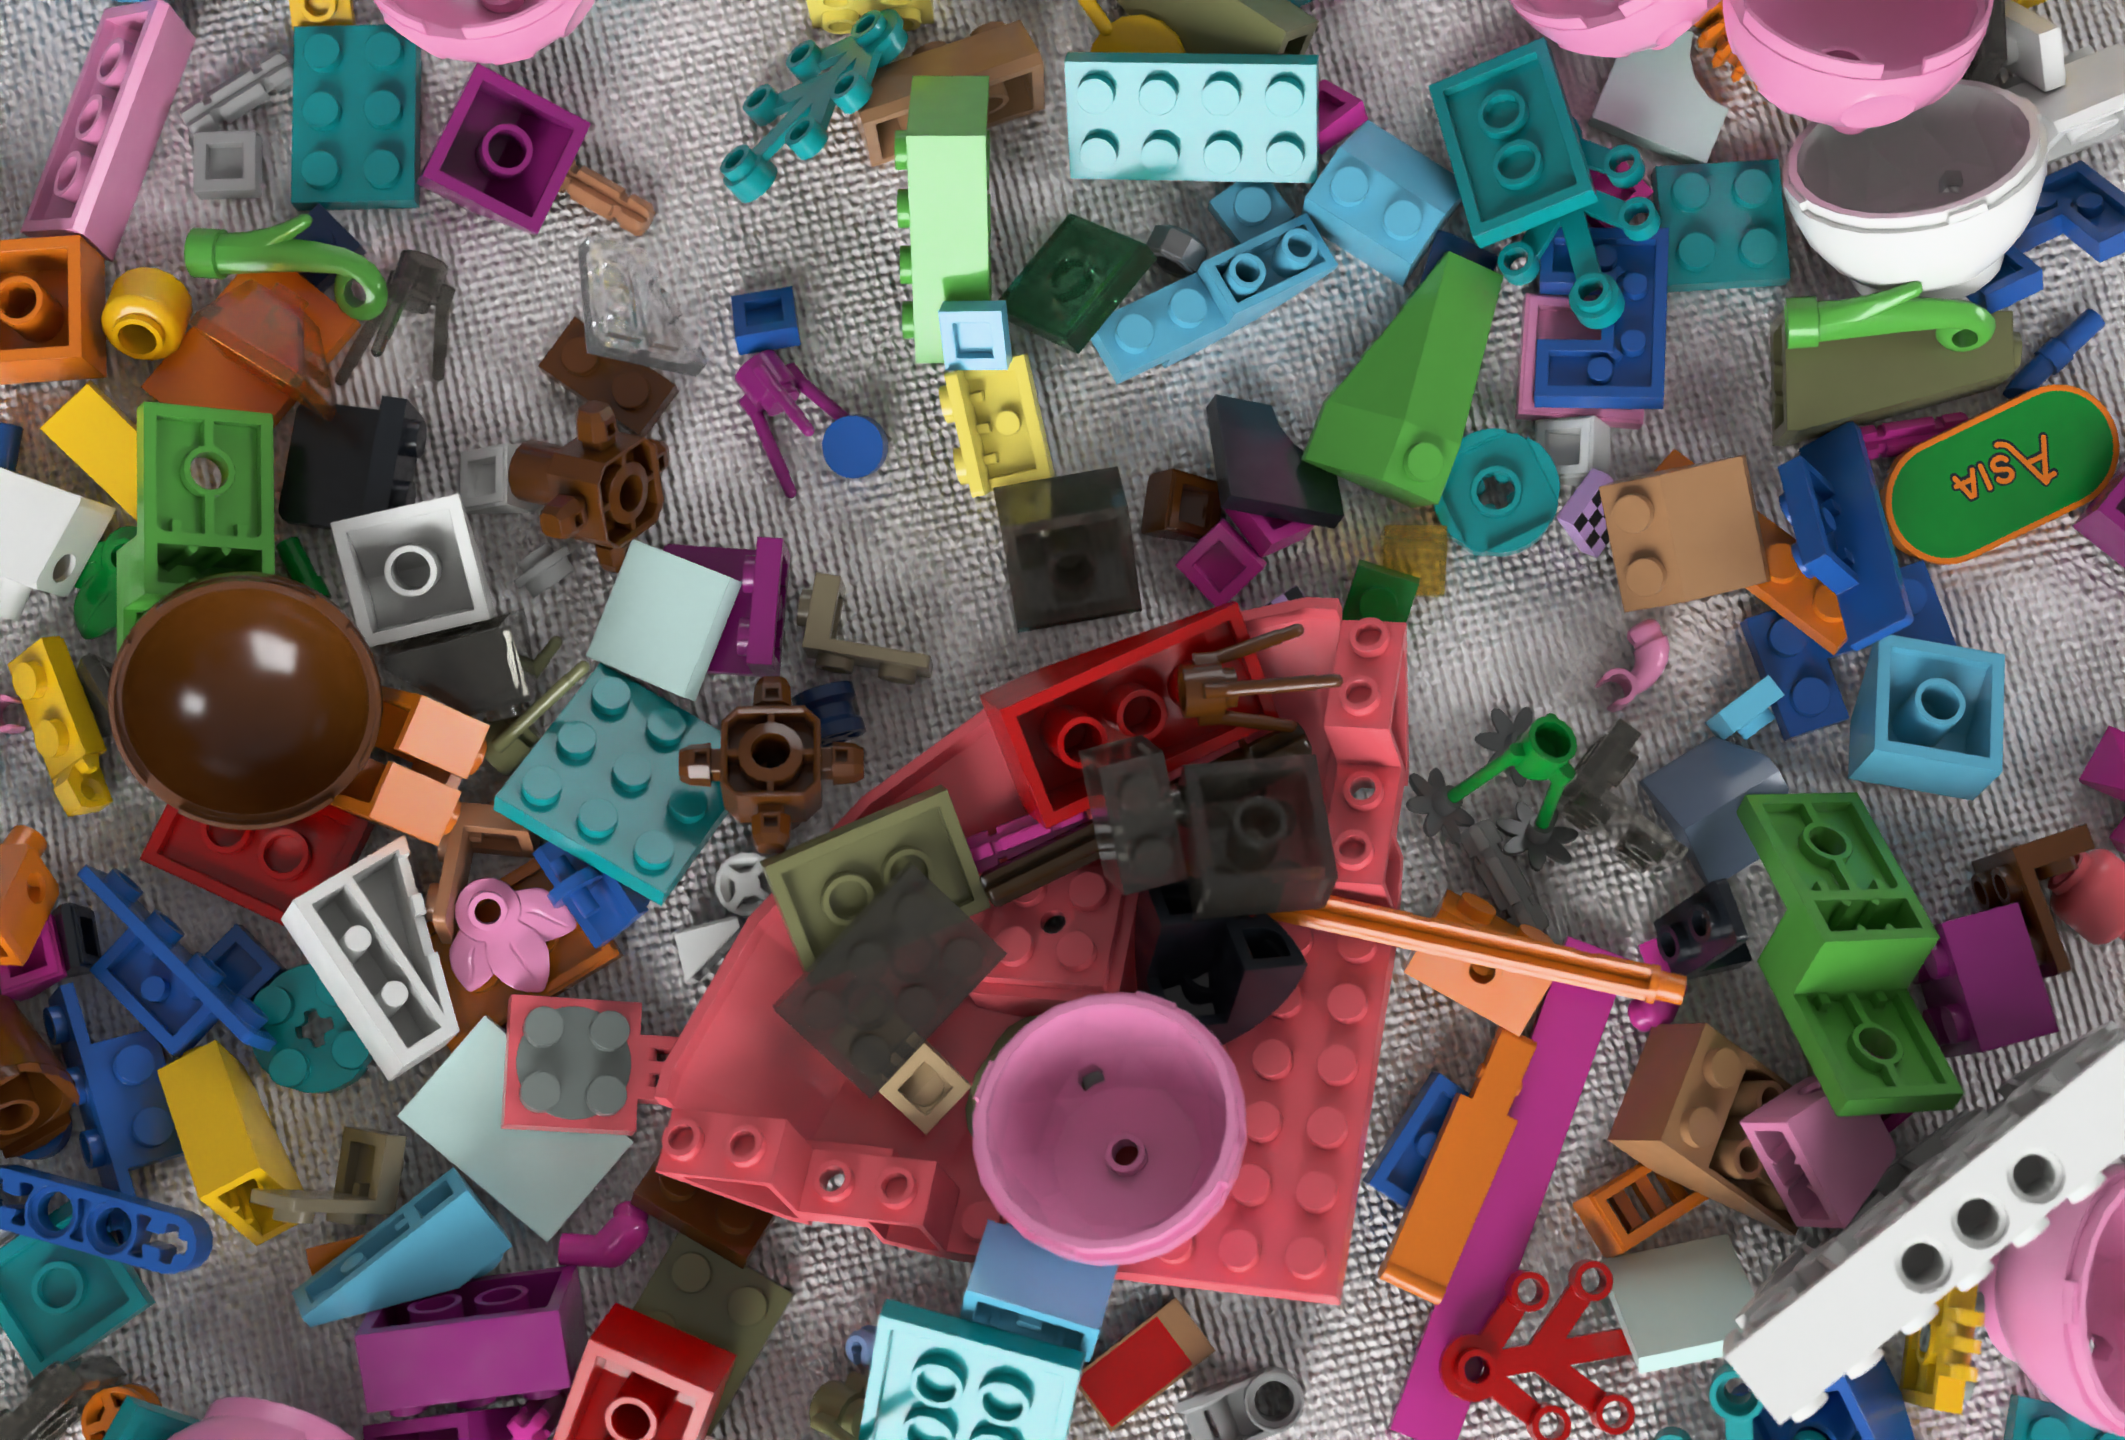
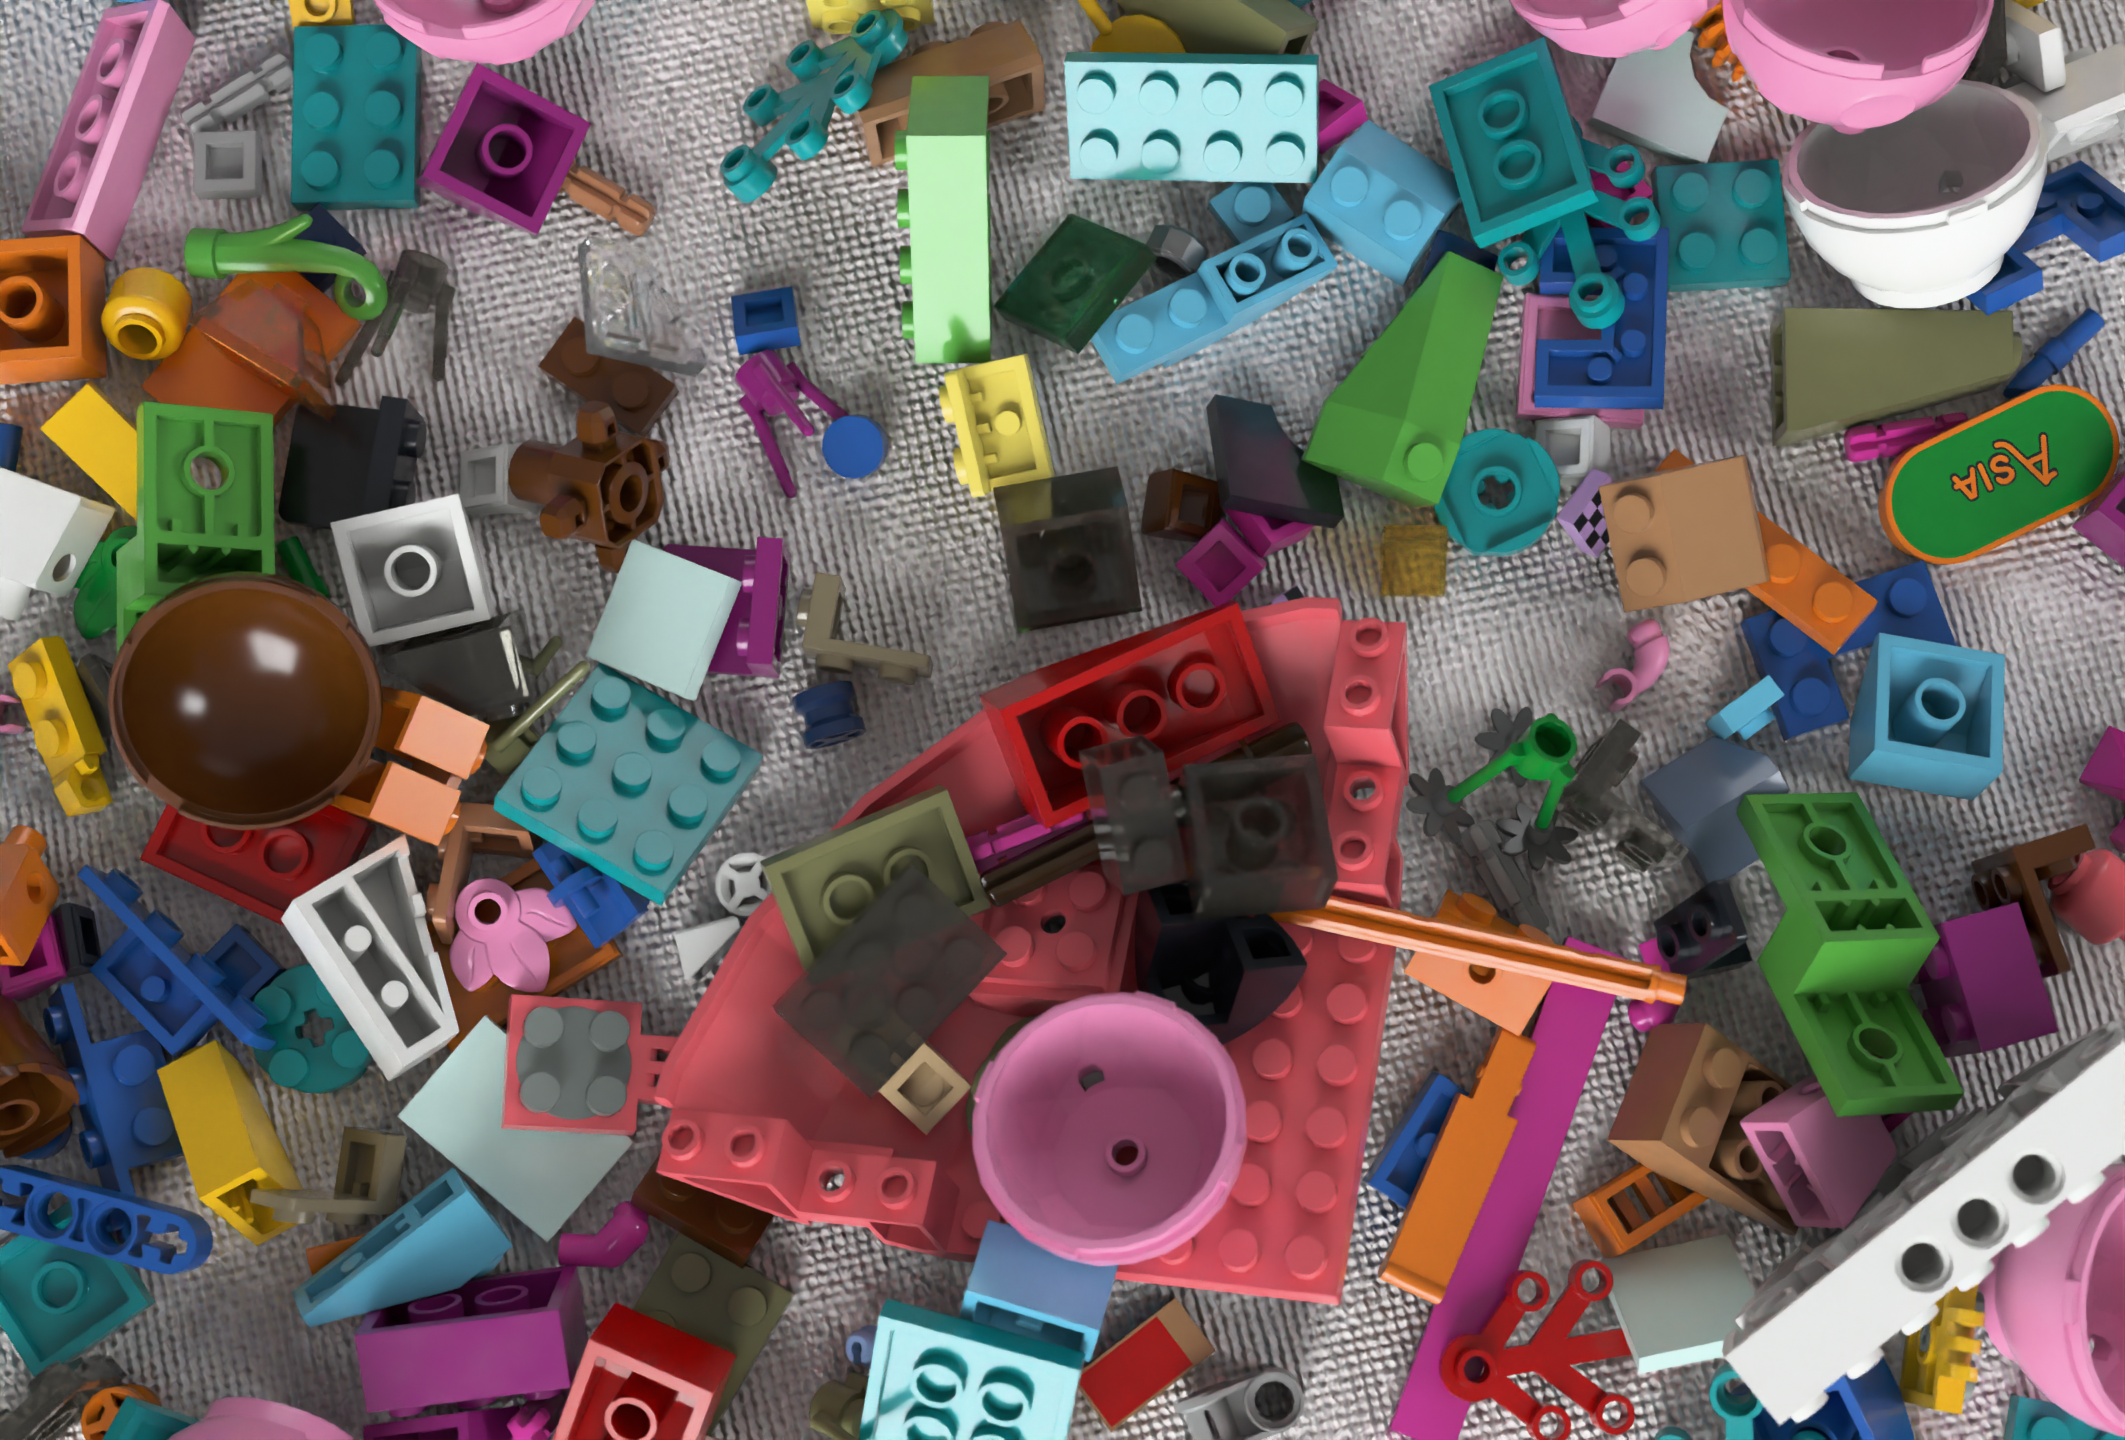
(543, 569): light grey plate -> none
(771, 764): reddish brown piece -> none
(975, 335): plate -> none
(1209, 689): reddish brown plant -> none
(1380, 594): green plate -> none
(1845, 534): blue bracket -> none
(1958, 322): bright green plant -> none

